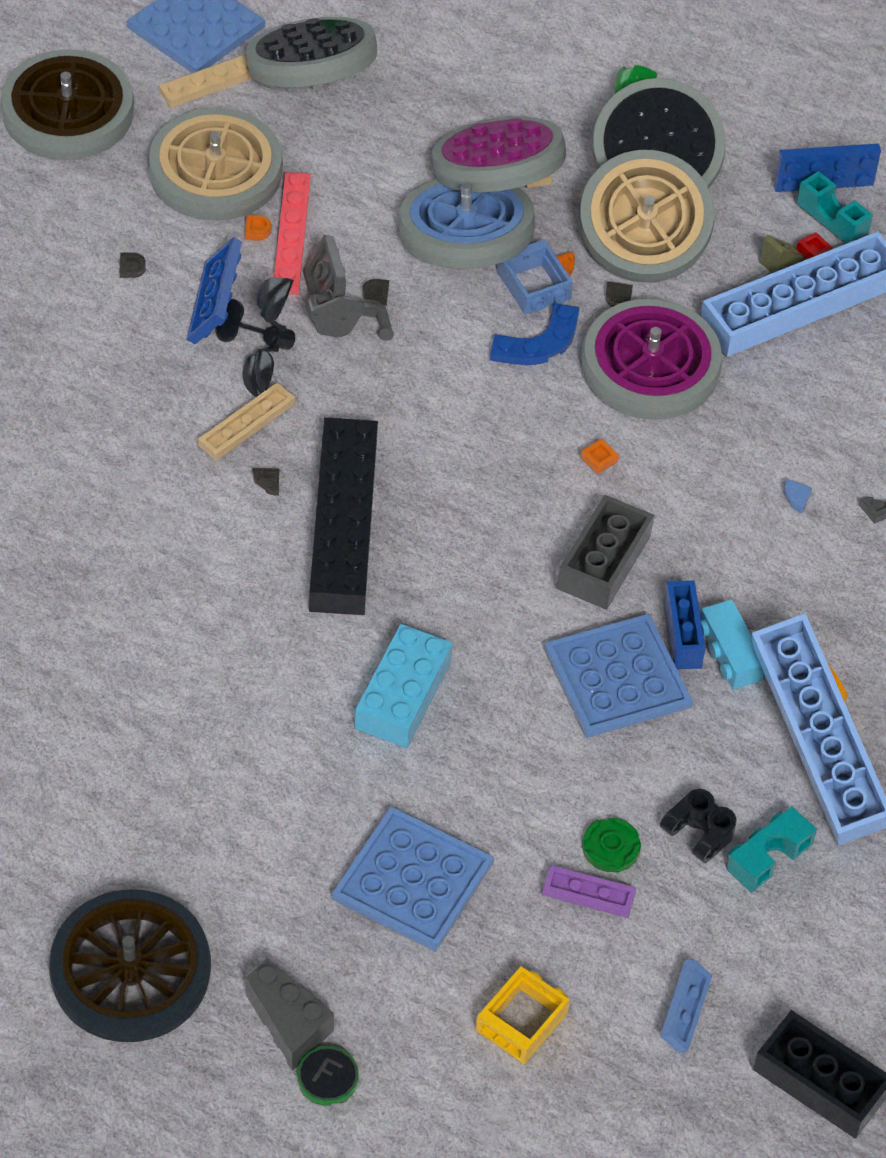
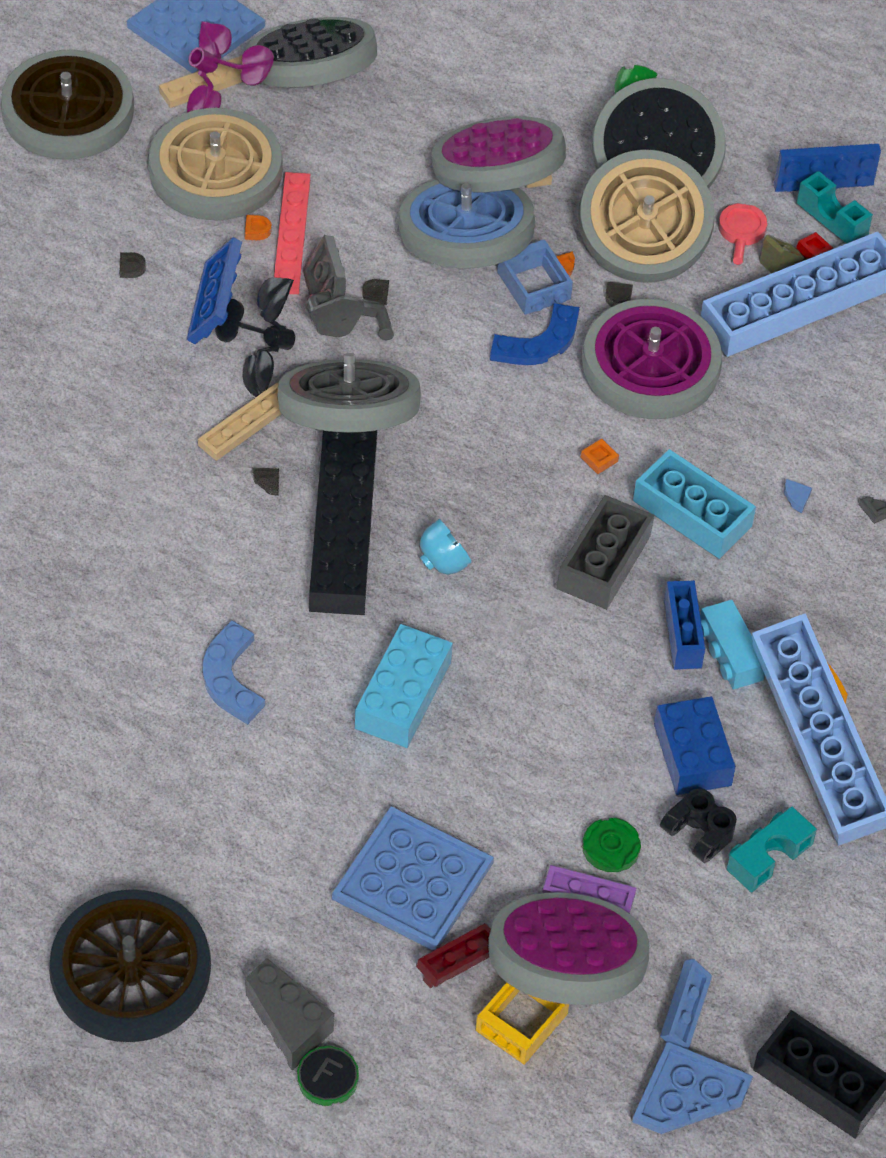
(213, 42): none -> magenta plant
(219, 677): none -> medium blue plate
(349, 395): none -> wheel
(442, 550): none -> medium azure cylinder
(455, 956): none -> dark red hinge
(568, 948): none -> wheel
(618, 675): medium blue plate -> none
(688, 1090): none -> medium blue plate
(694, 503): none -> medium azure brick
(694, 745): none -> blue brick
(742, 226): none -> coral piece

